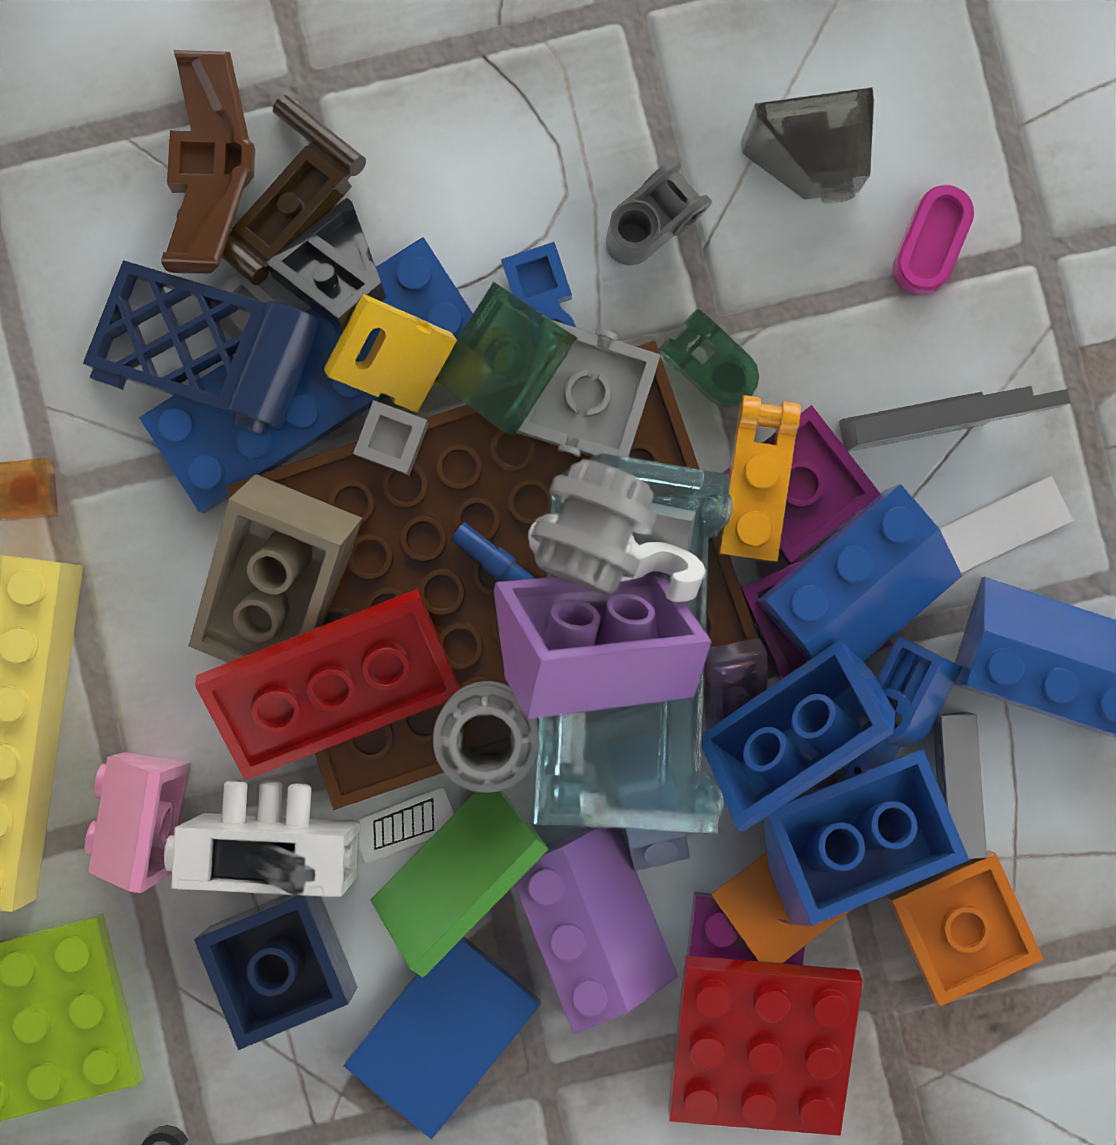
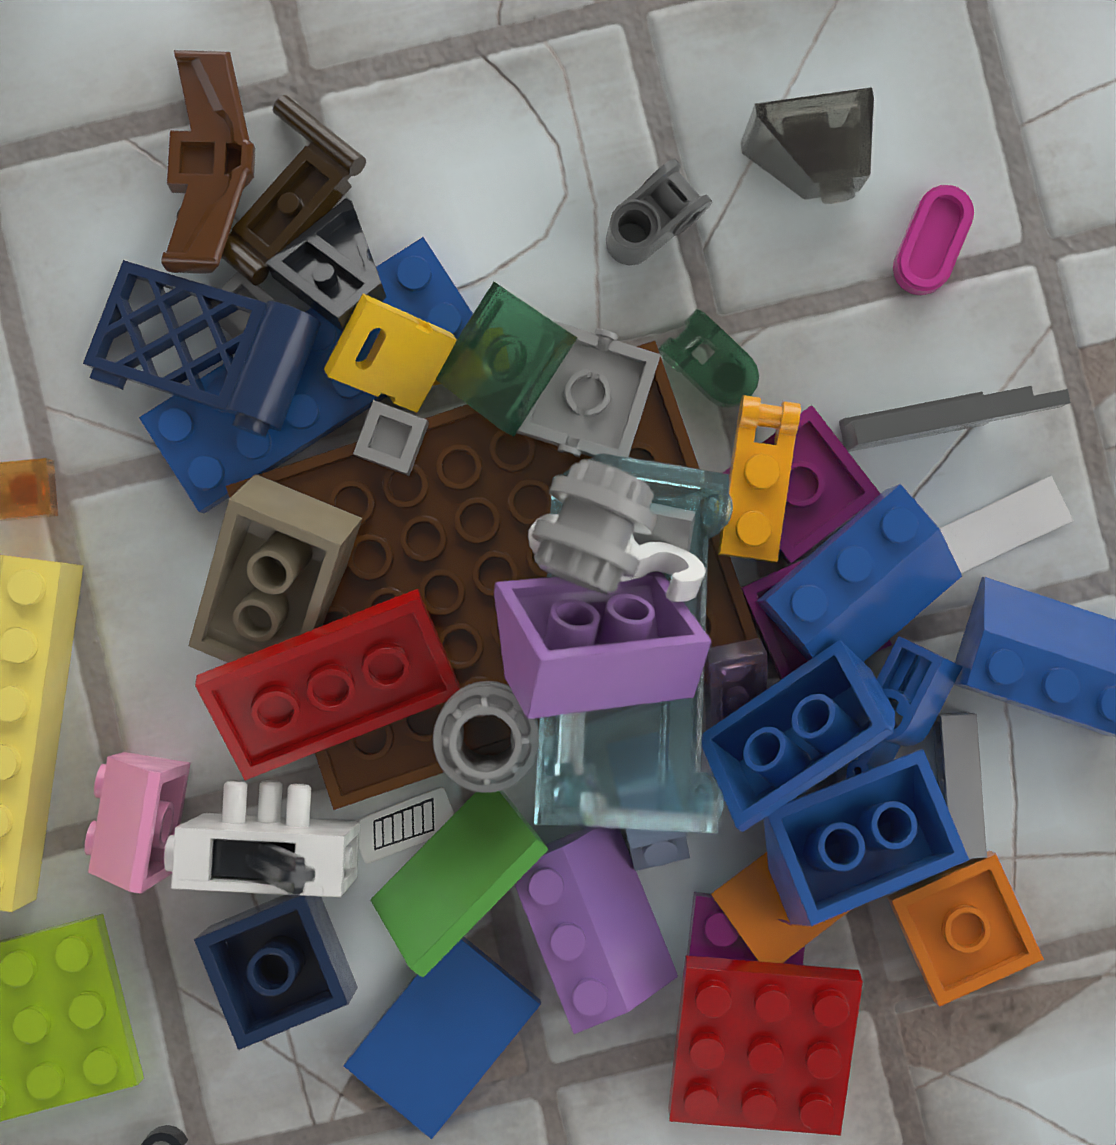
(495, 560): blue piece -> none
(540, 281): blue plate -> none

